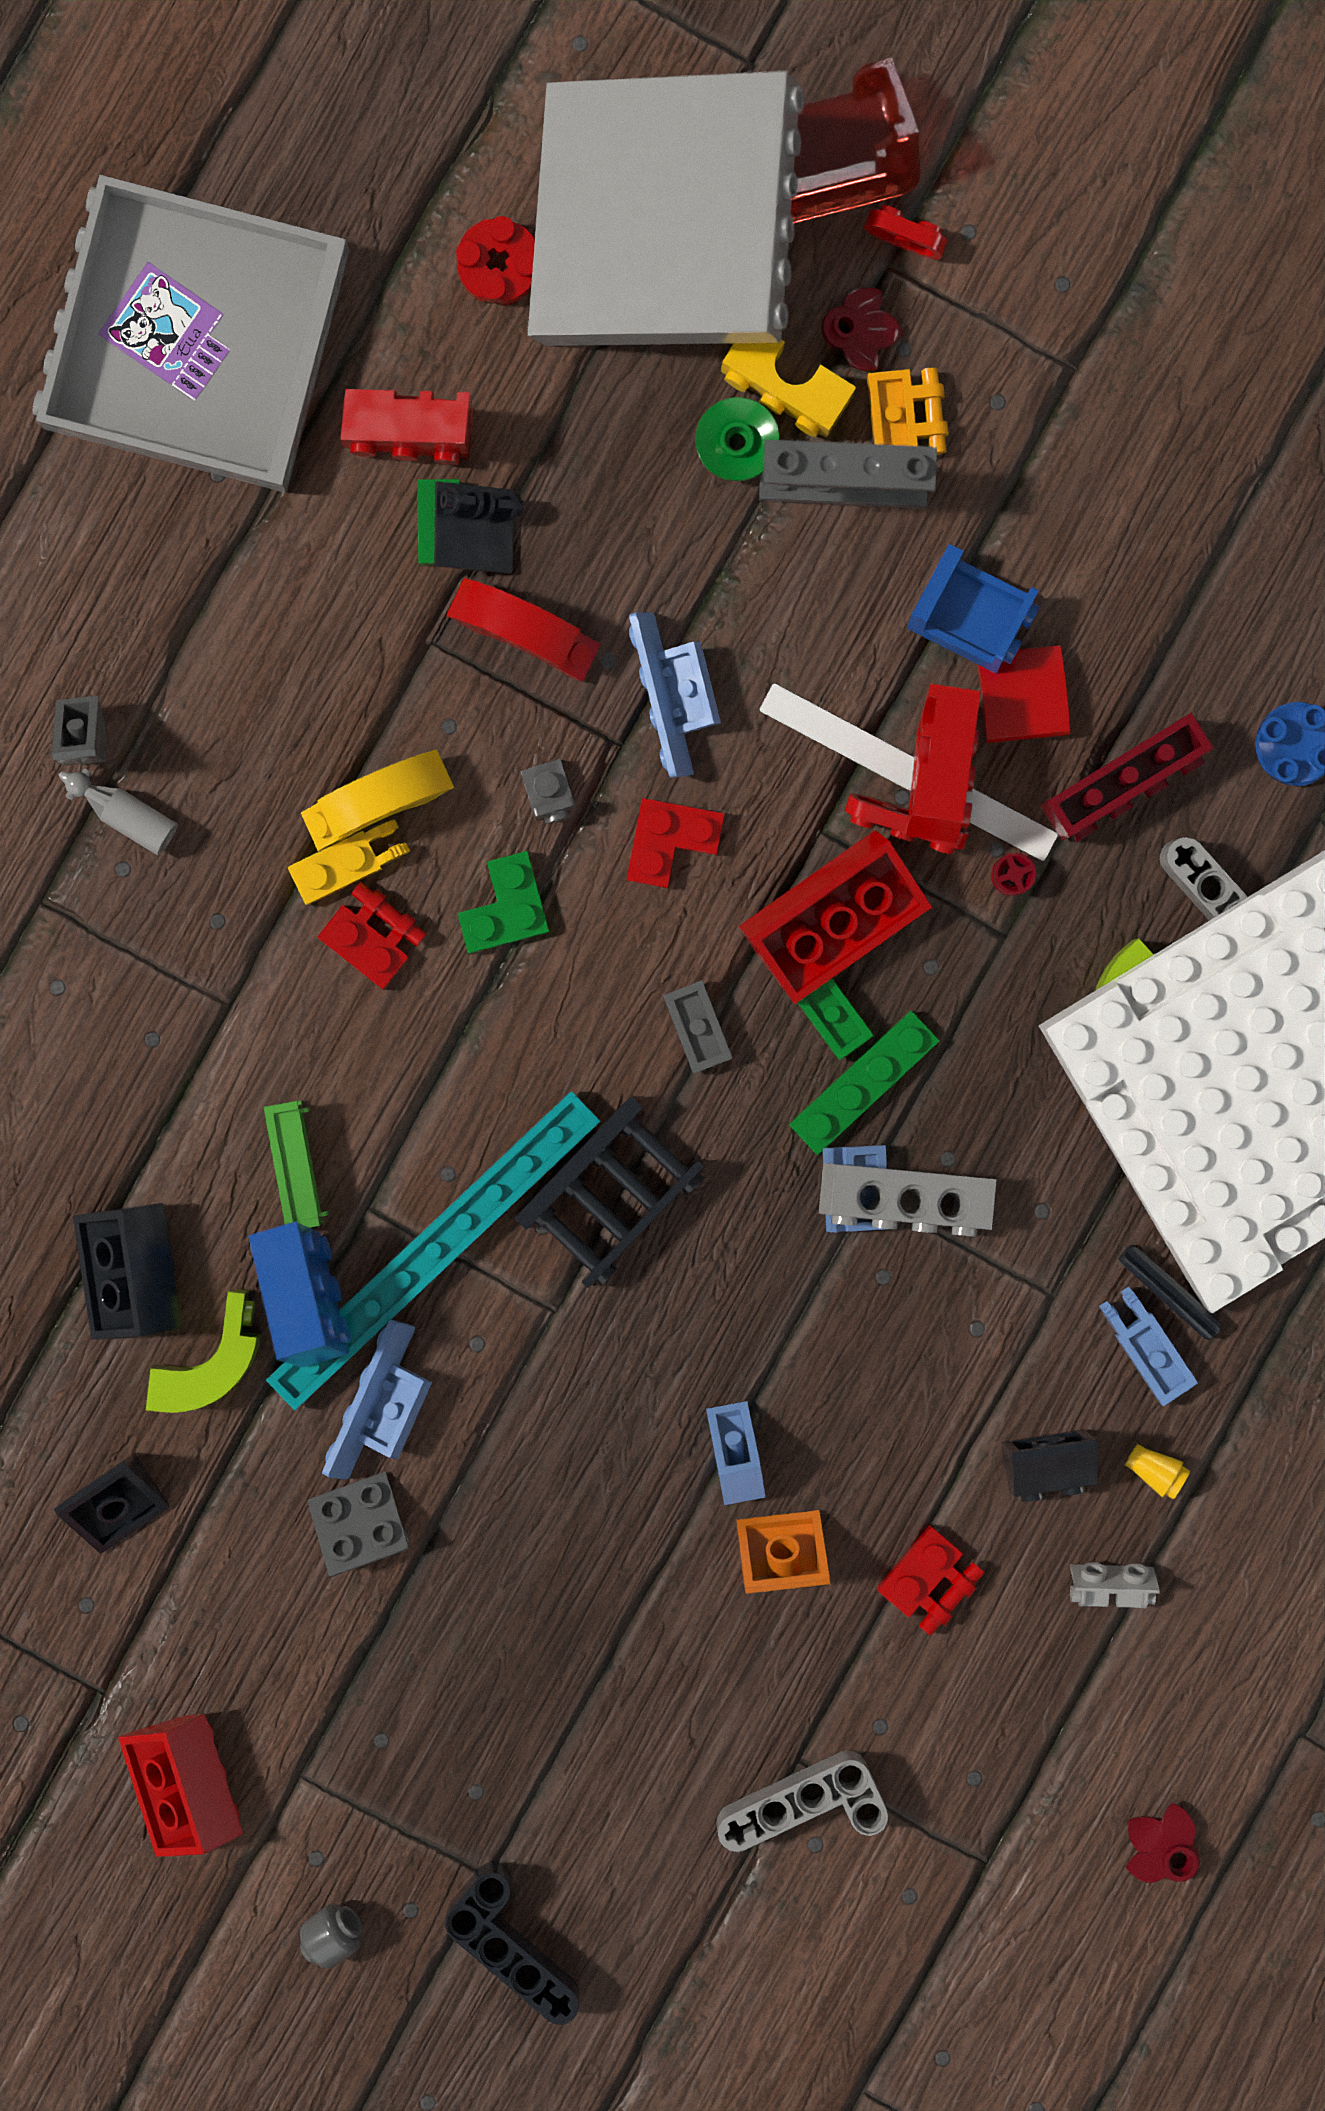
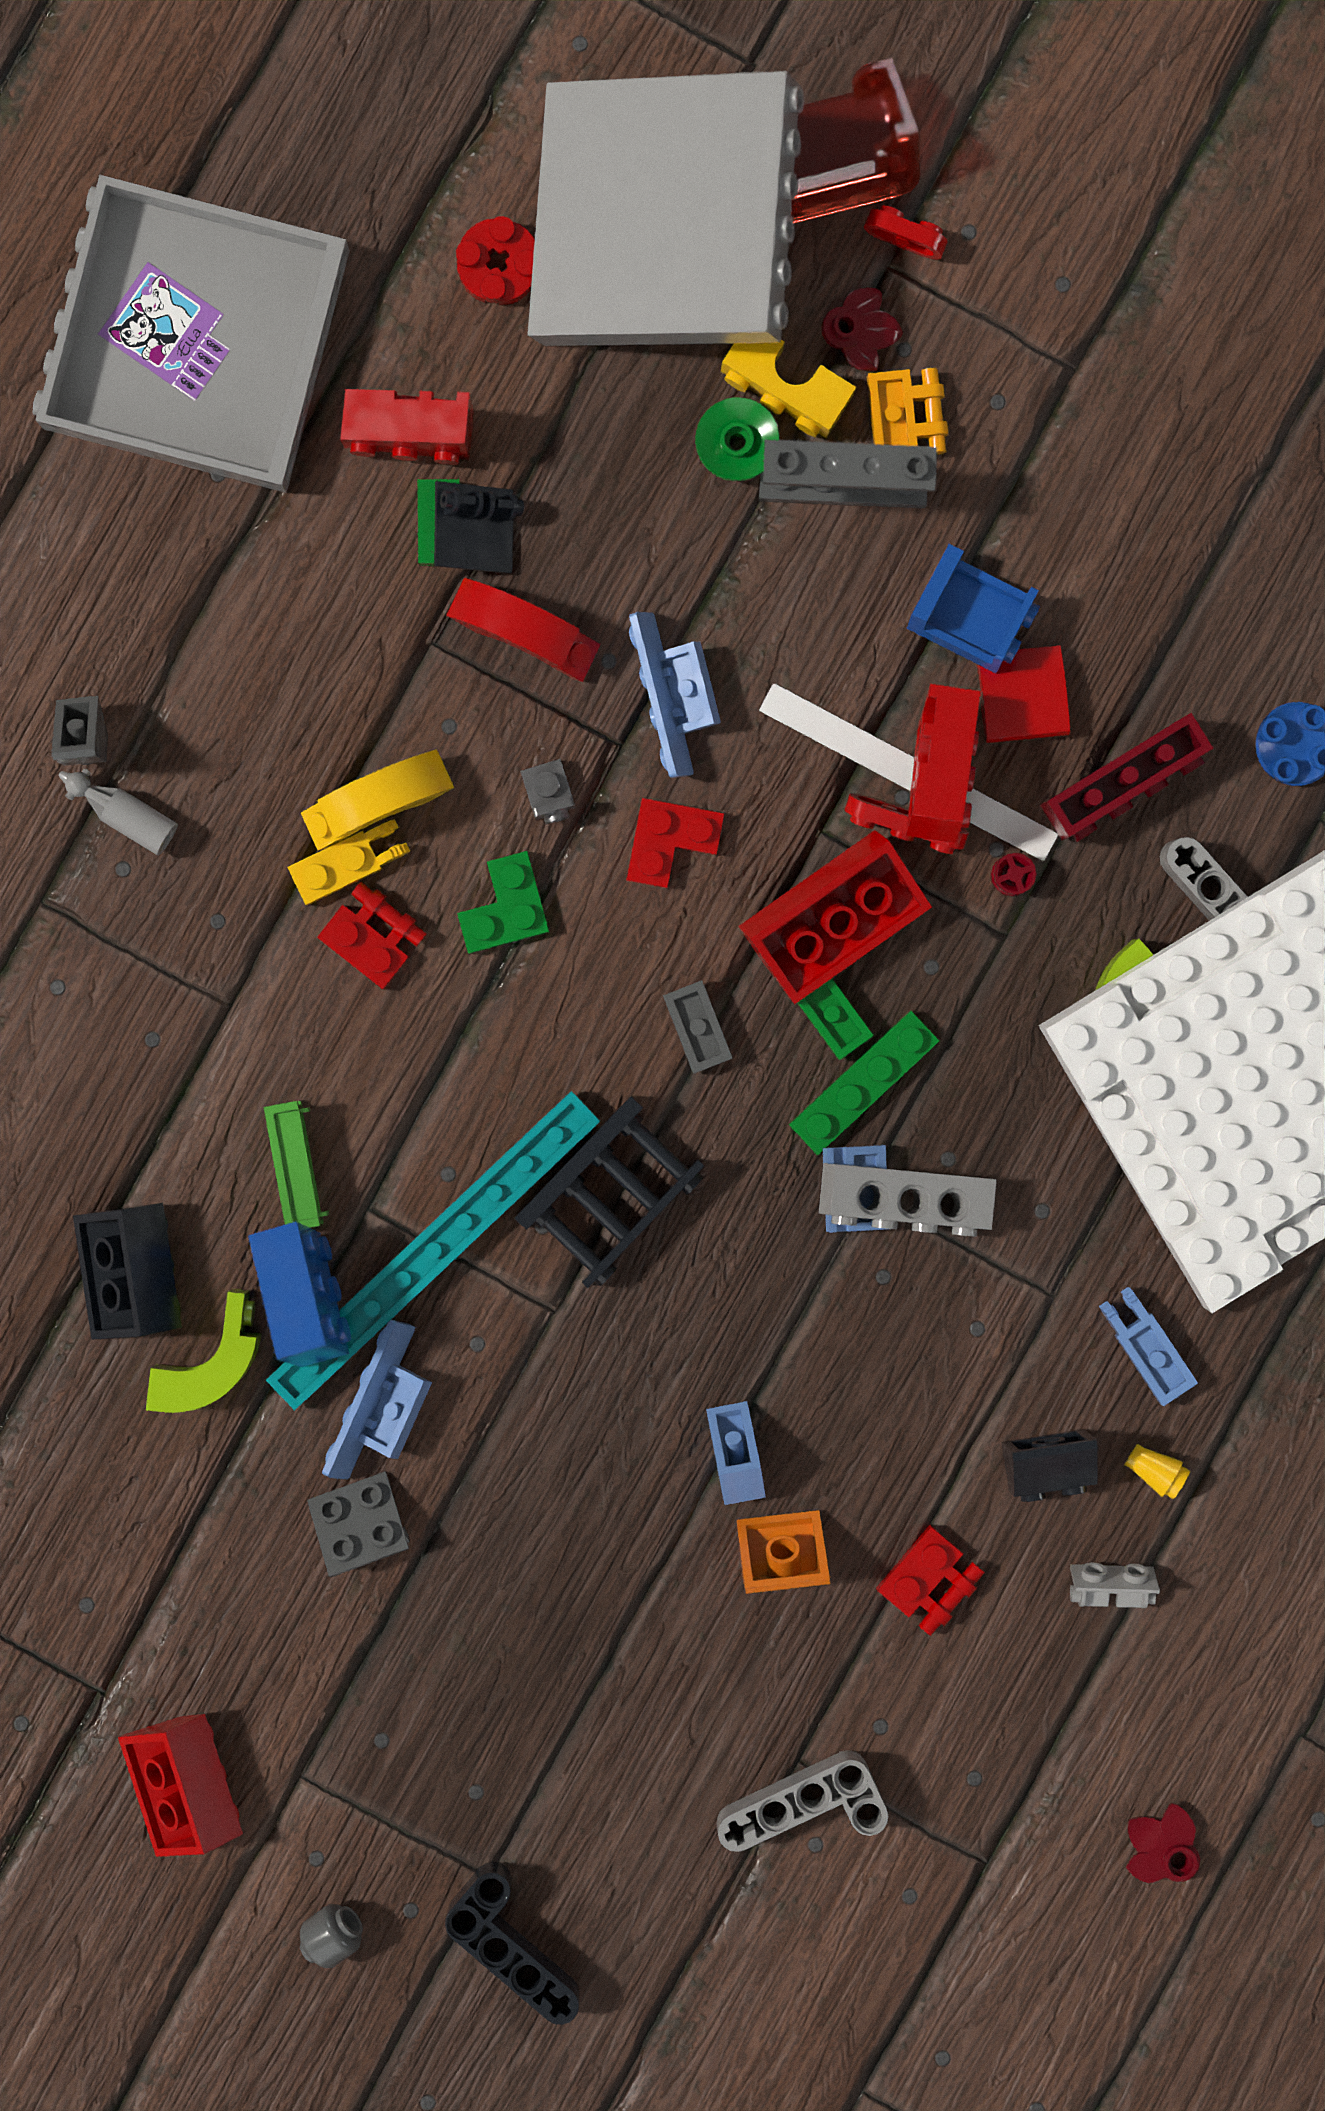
(113, 1504): black slope -> none
(1170, 1292): black axle -> none

